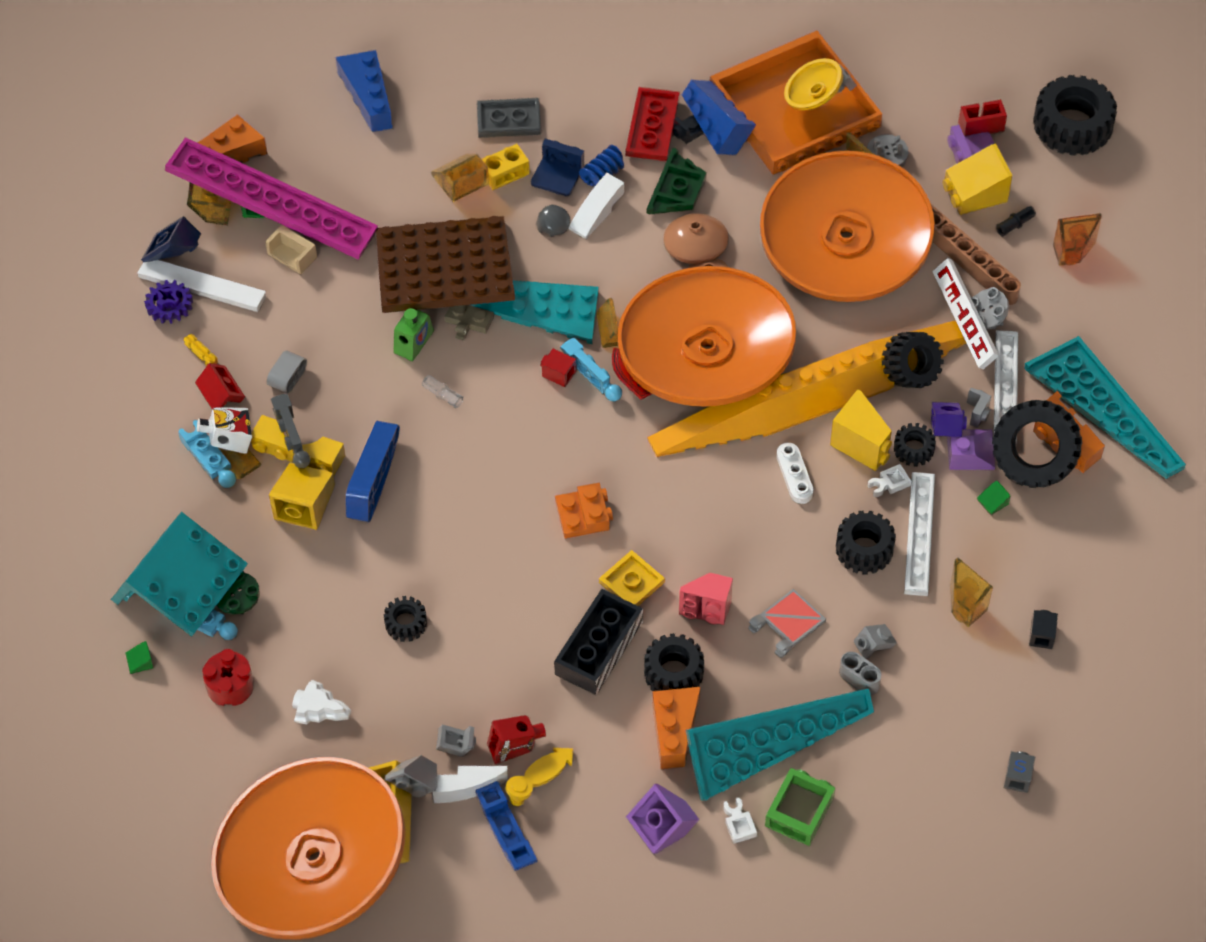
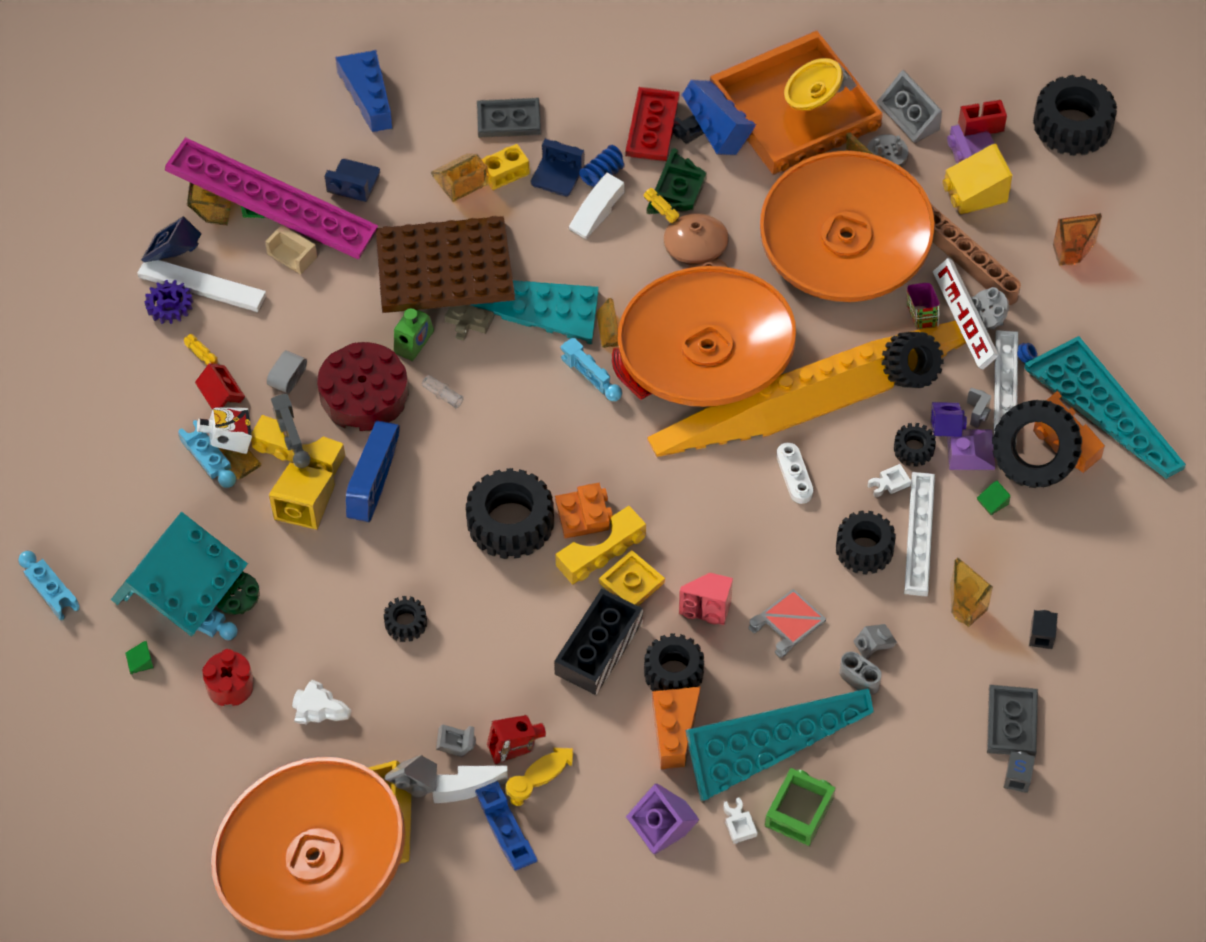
(47, 584): none -> medium azure plate
(236, 140): orange wedge -> none
(352, 179): none -> dark blue bracket
(362, 385): none -> dark red piece
(503, 489): none -> black tyre
(553, 220): dark grey hair -> none
(558, 367): red brick -> none
(579, 561): none -> yellow arch
(661, 205): none -> yellow axle
(861, 432): yellow slope -> none
(911, 107): none -> light grey slope
(923, 295): none -> piece
(1012, 720): none -> dark grey tile
(1015, 221): black axle -> none
(1026, 352): none -> blue plate

